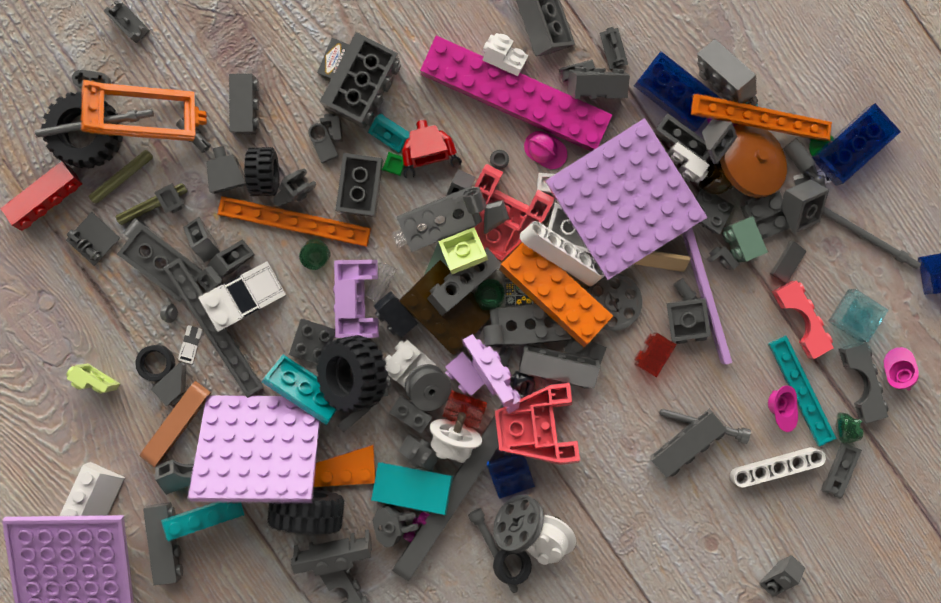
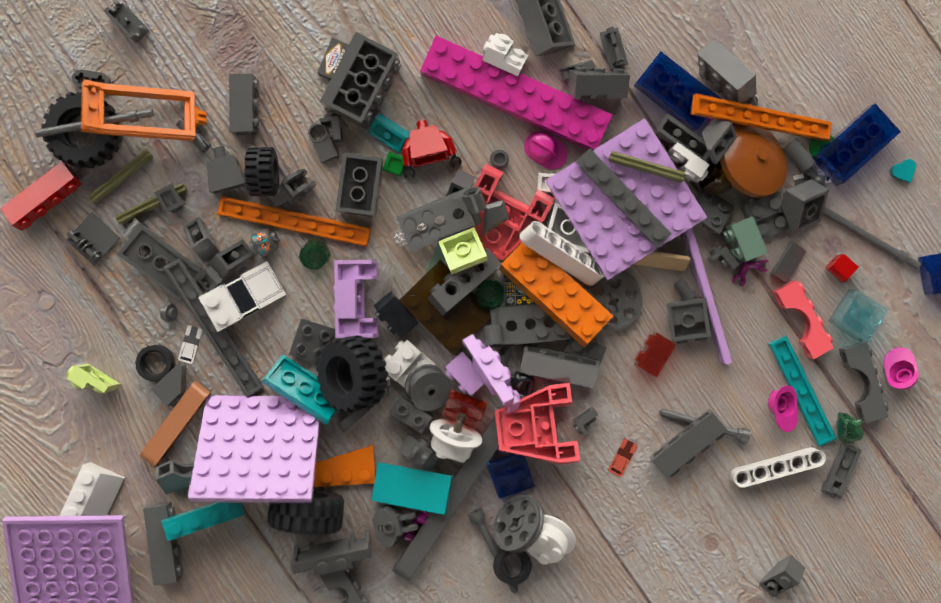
(264, 242): none -> dark grey head
(587, 418): none -> dark grey bracket
(622, 457): none -> clear red sticker
(623, 198): none -> dark grey plate
(646, 166): none -> olive axle
(744, 269): none -> magenta arm
(841, 267): none -> red piece
(904, 171): none -> teal tile

